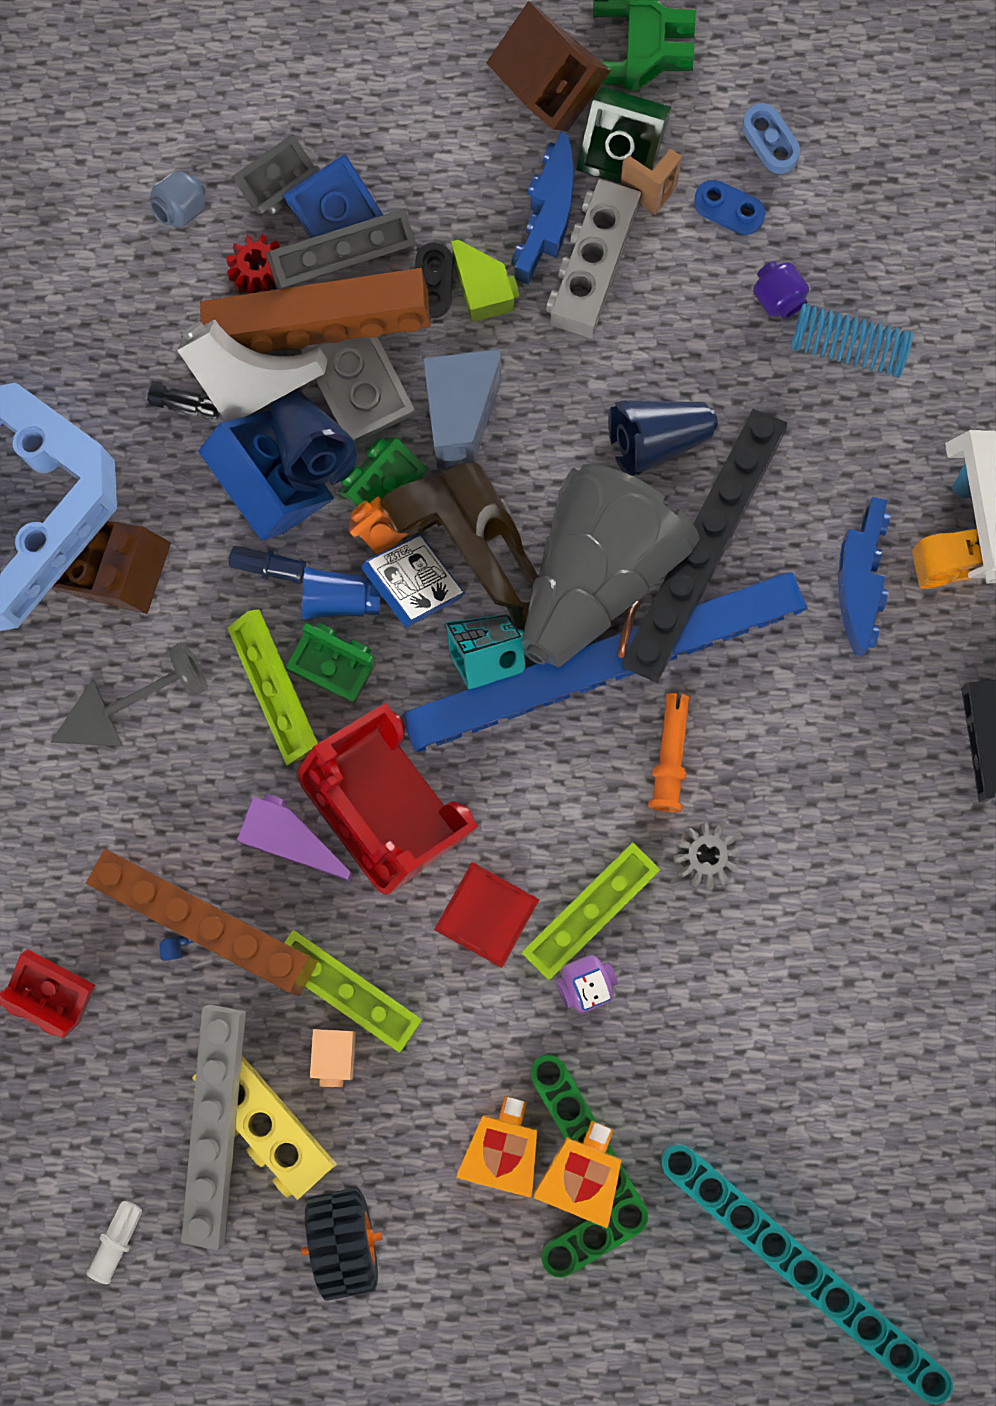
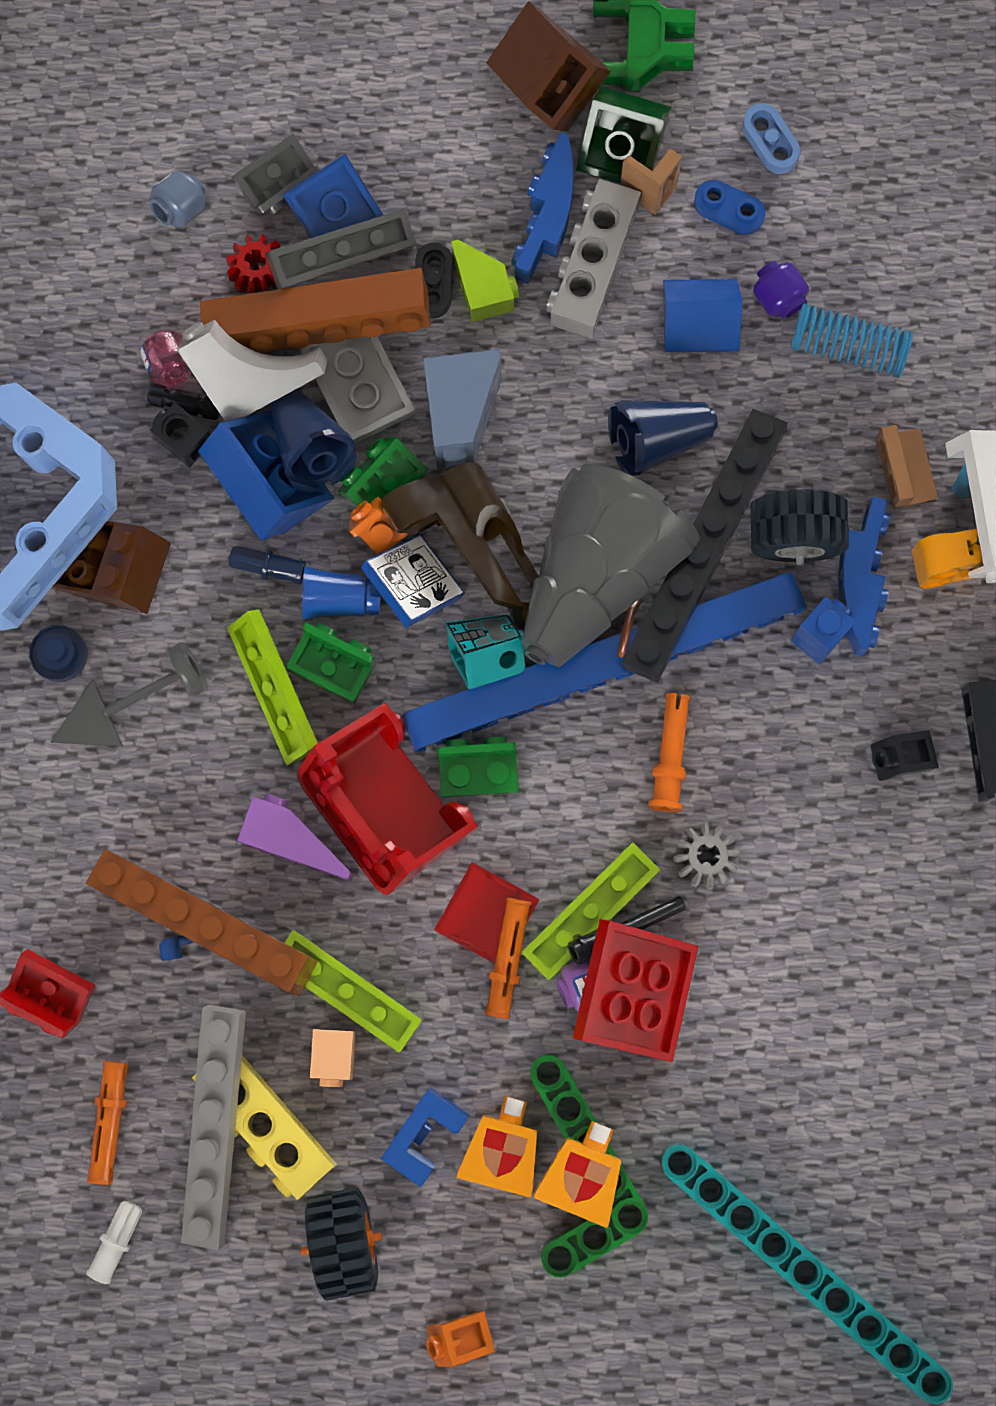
(58, 653): none -> dark blue plate
(107, 1125): none -> orange pin
(163, 360): none -> clear pink head
(187, 447): none -> black brick
(416, 1128): none -> blue panel
(459, 1340): none -> orange bracket
(478, 768): none -> green bracket
(507, 959): none -> orange pin
(582, 946): none -> black pin
(635, 991): none -> red plate
(702, 315): none -> blue slope
(799, 525): none -> black wheel
(823, 629): none -> blue brick
(904, 755): none -> black bracket
(905, 466): none -> medium nougat panel

